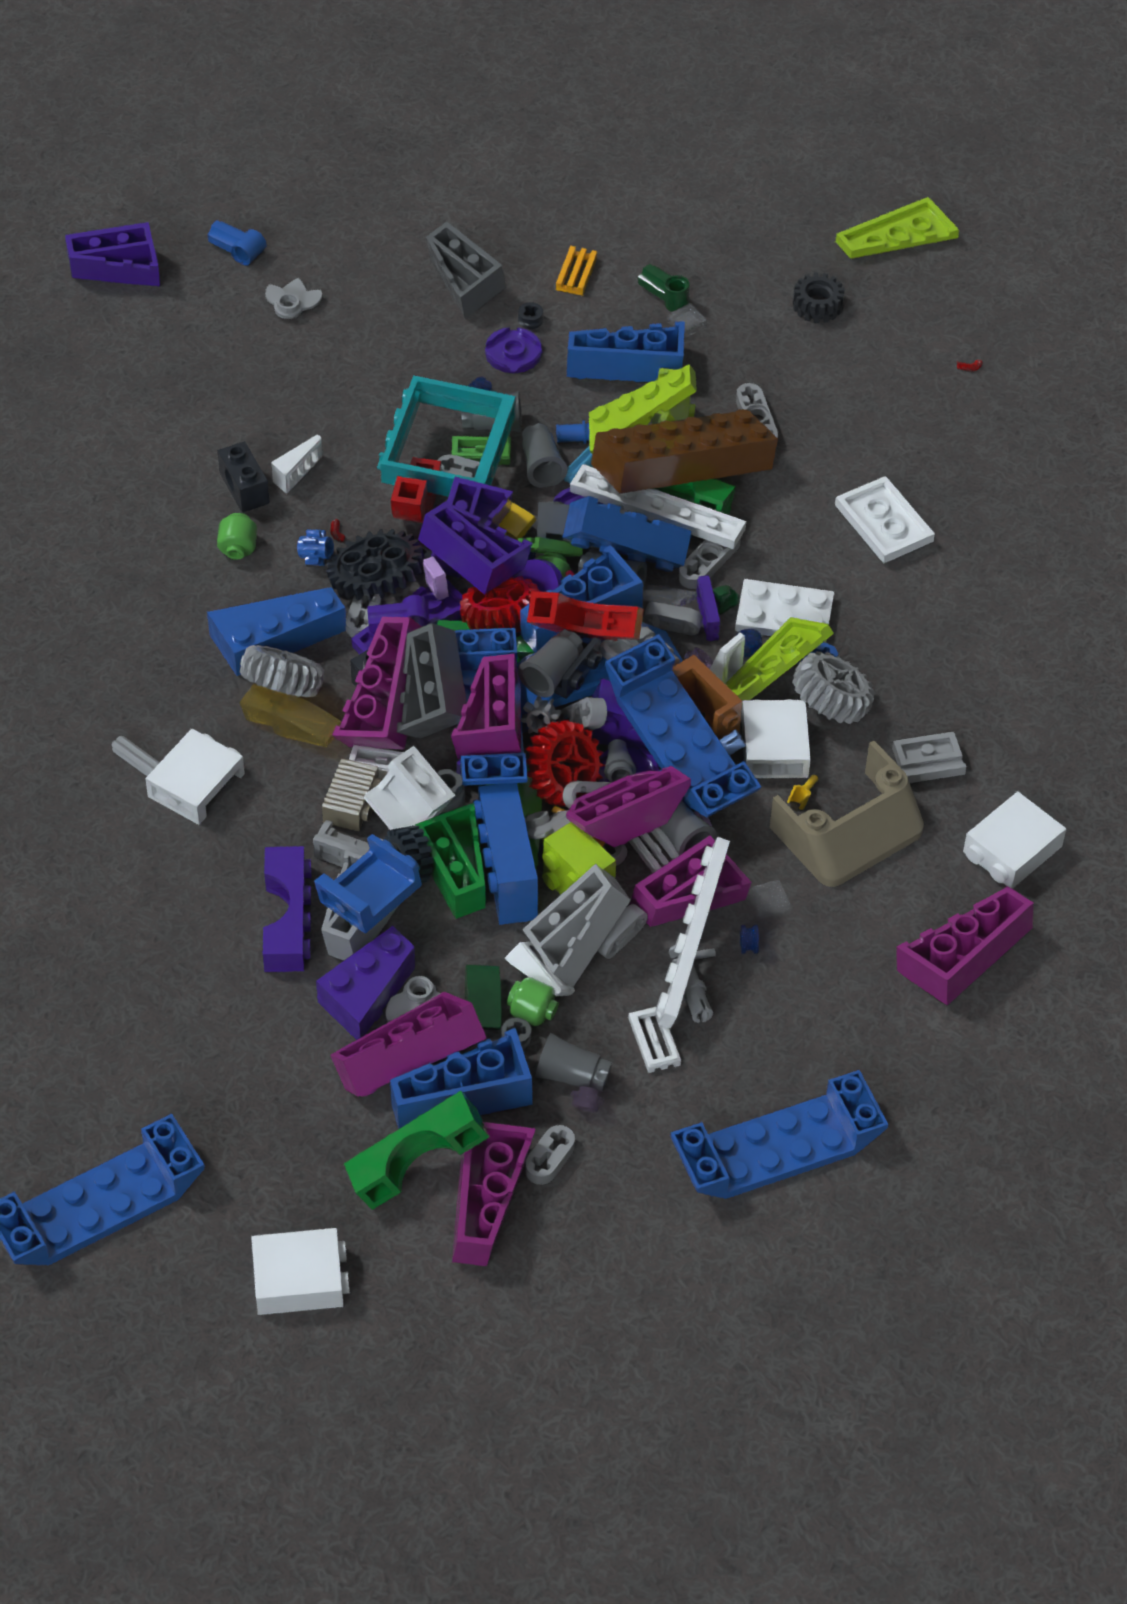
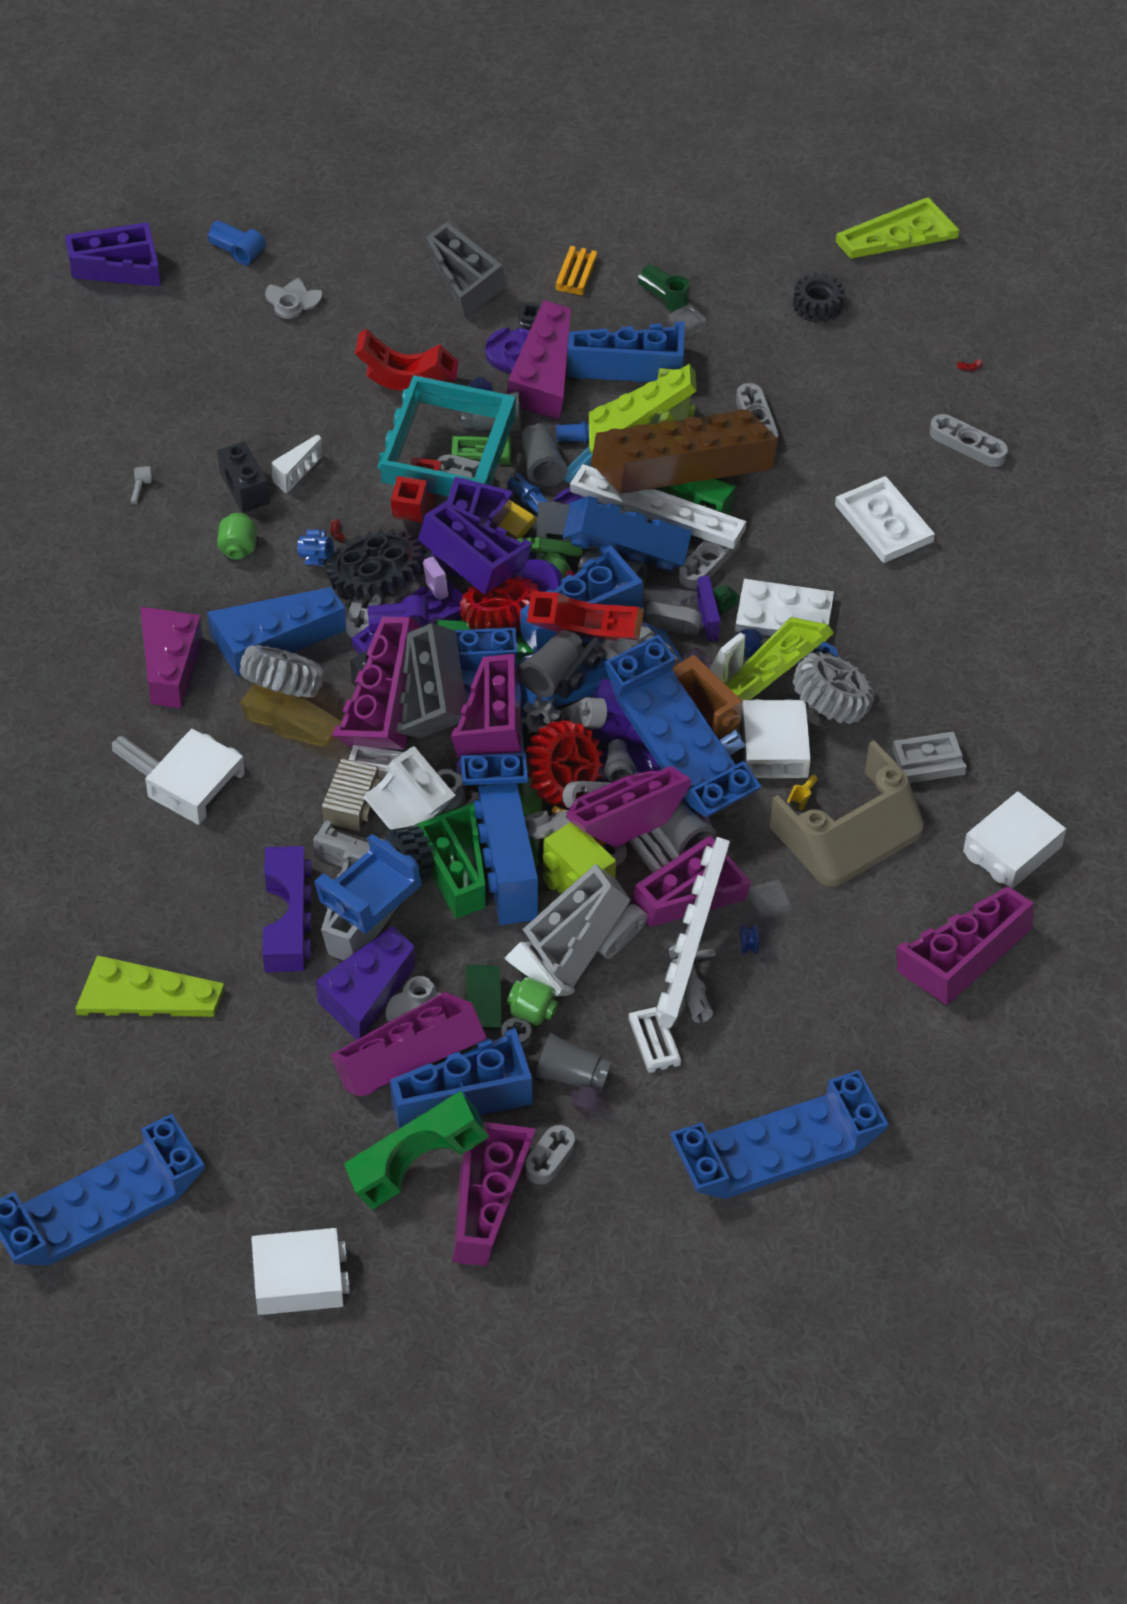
(135, 988): none -> lime wing
(142, 476): none -> light grey hand
(170, 653): none -> magenta wedge
(397, 369): none -> red arch
(527, 493): none -> blue axle
(542, 362): none -> magenta wedge
(963, 430): none -> light grey beam

